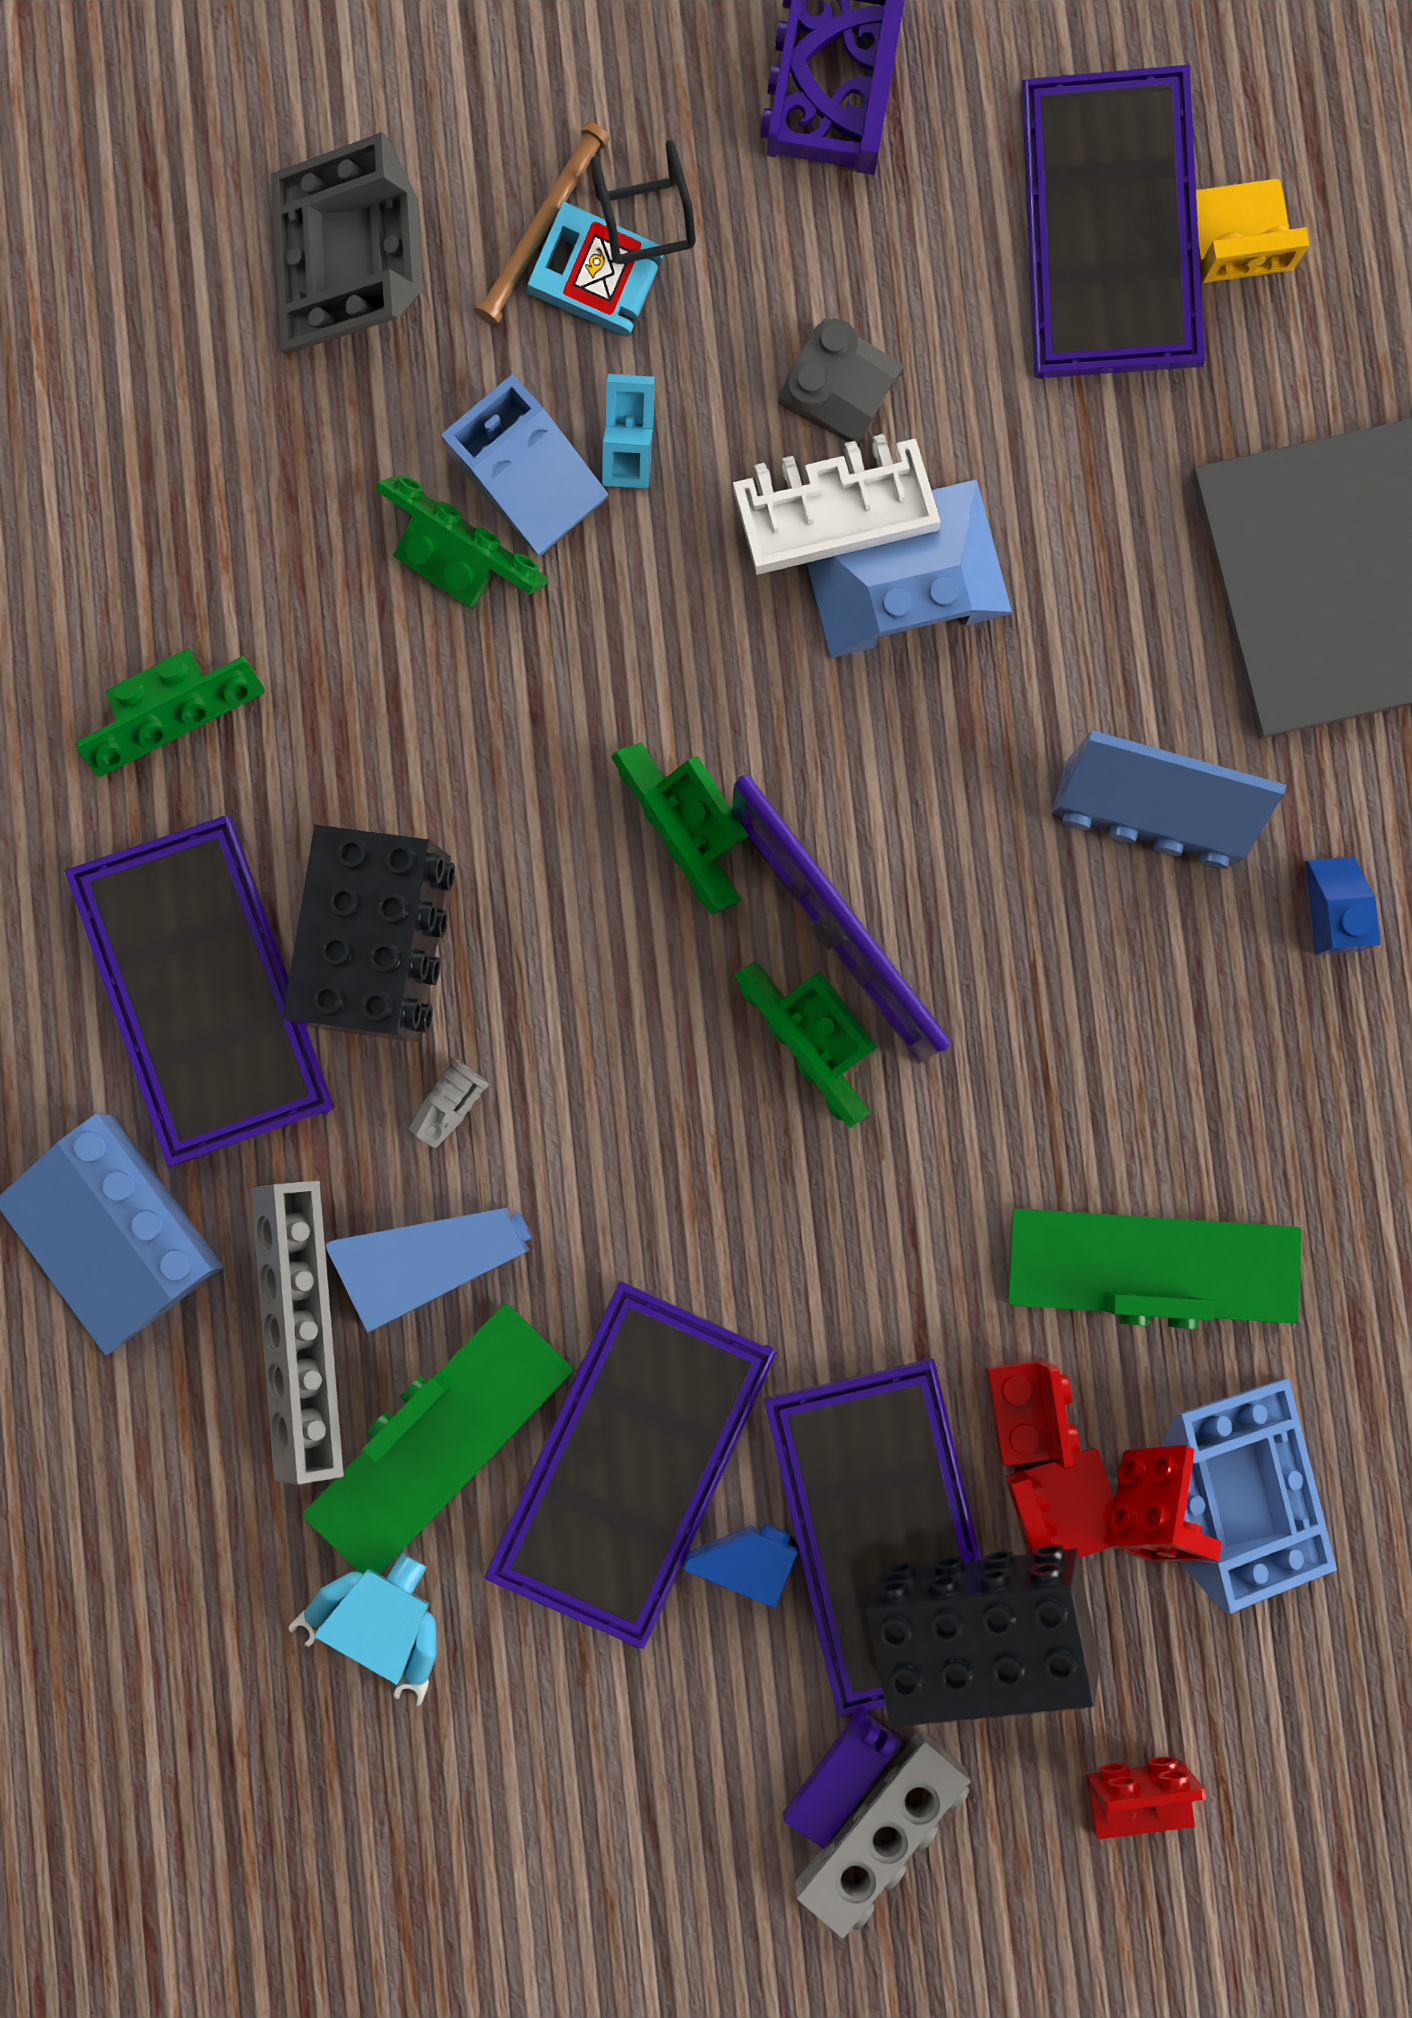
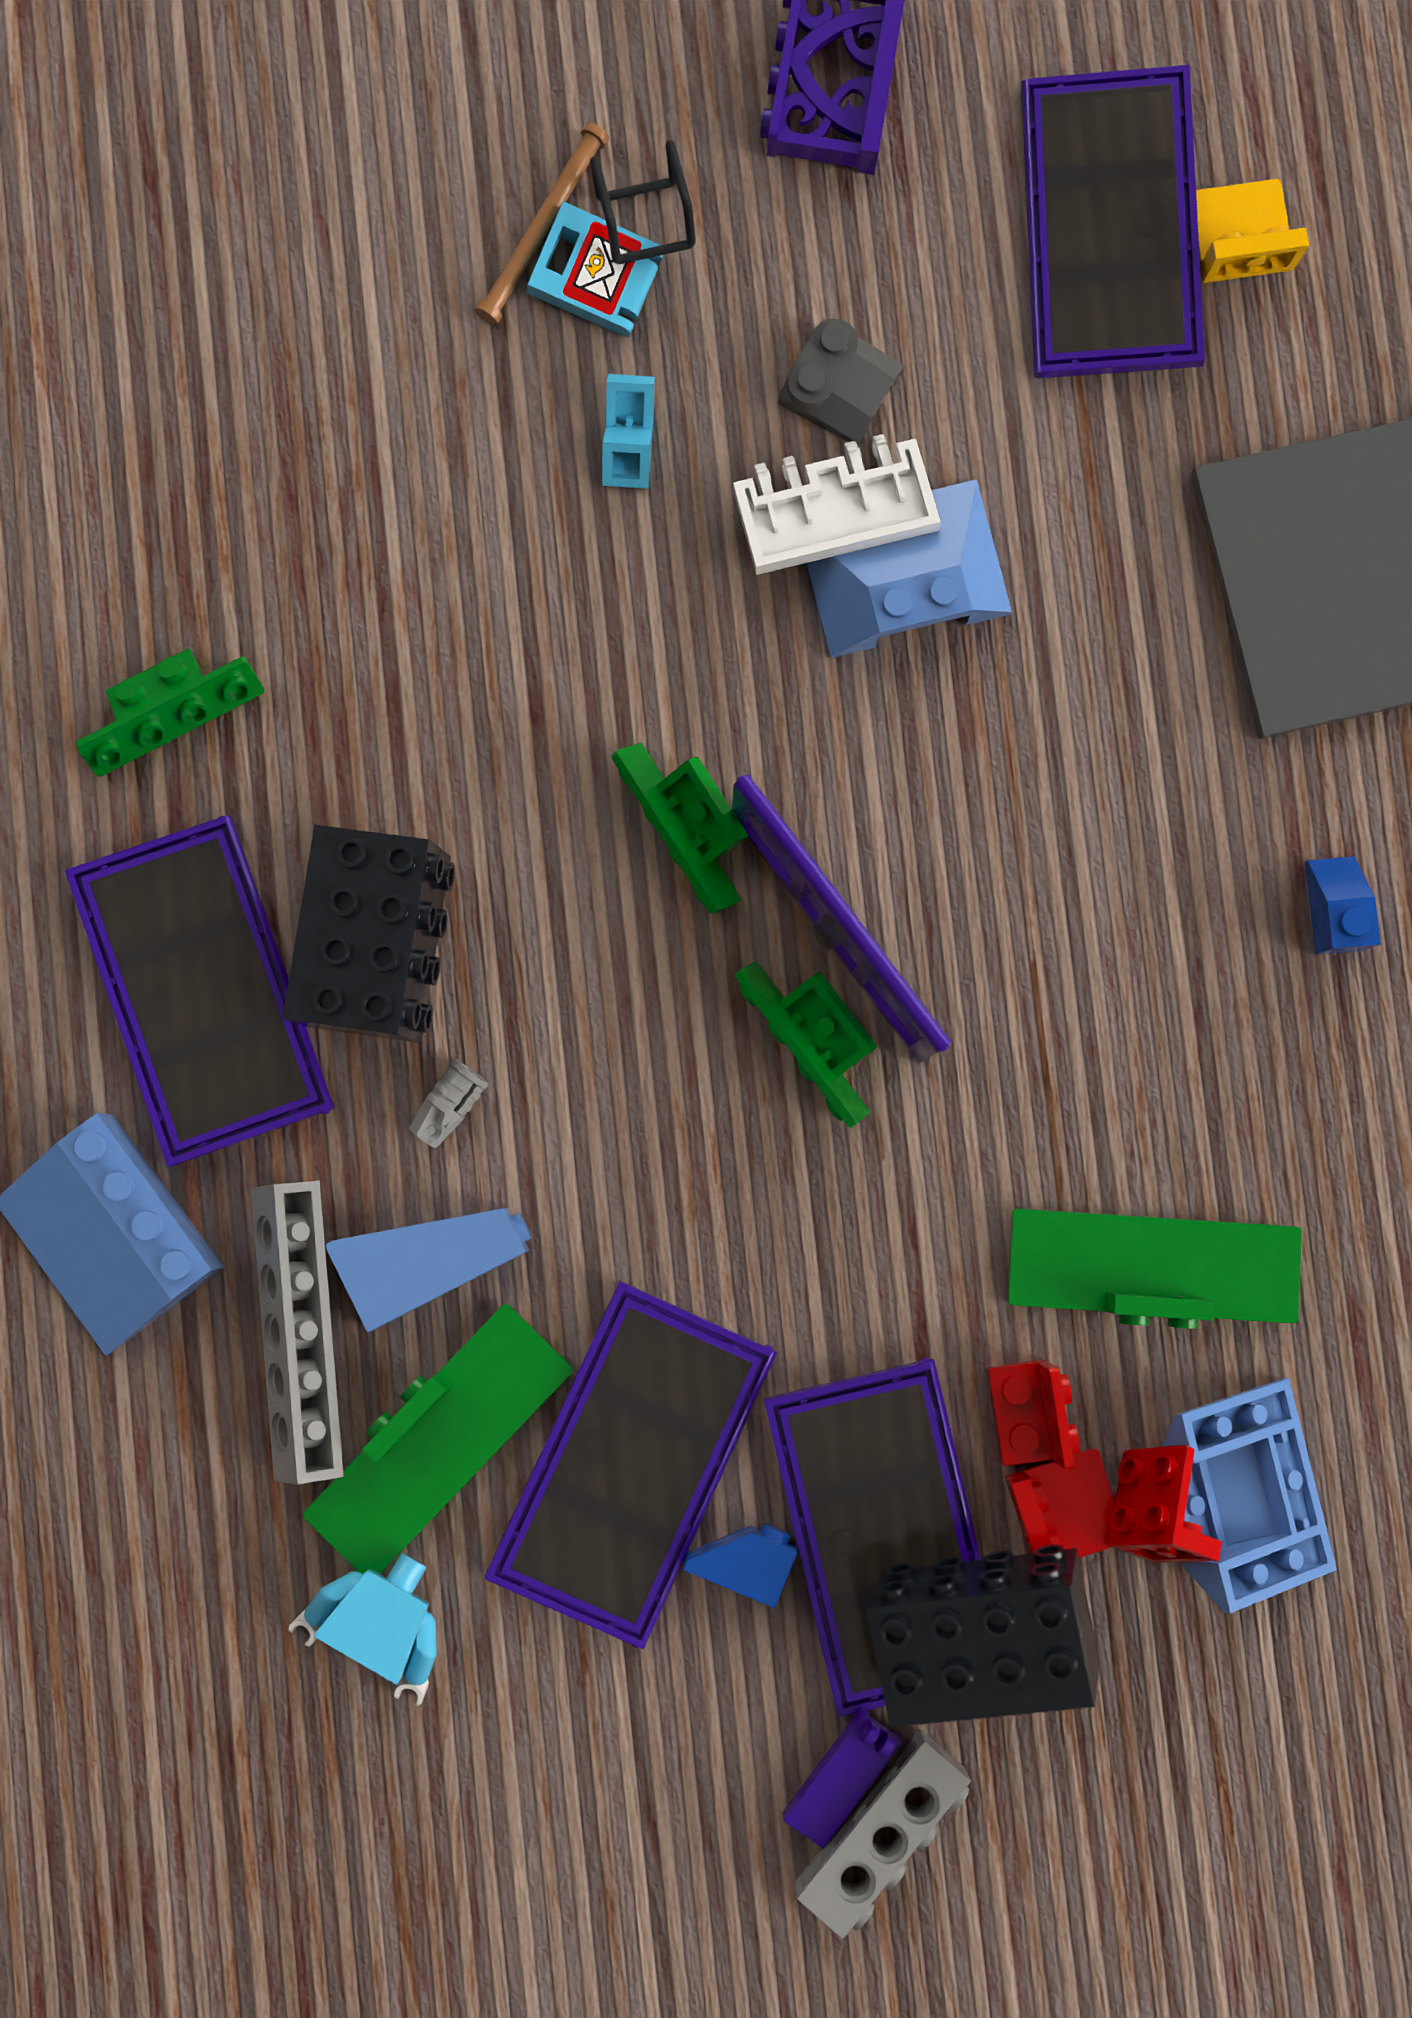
(344, 243): dark grey slope -> none
(450, 549): green bracket -> none
(524, 465): medium blue slope -> none
(1142, 1798): red bracket -> none
(1164, 800): medium blue slope -> none

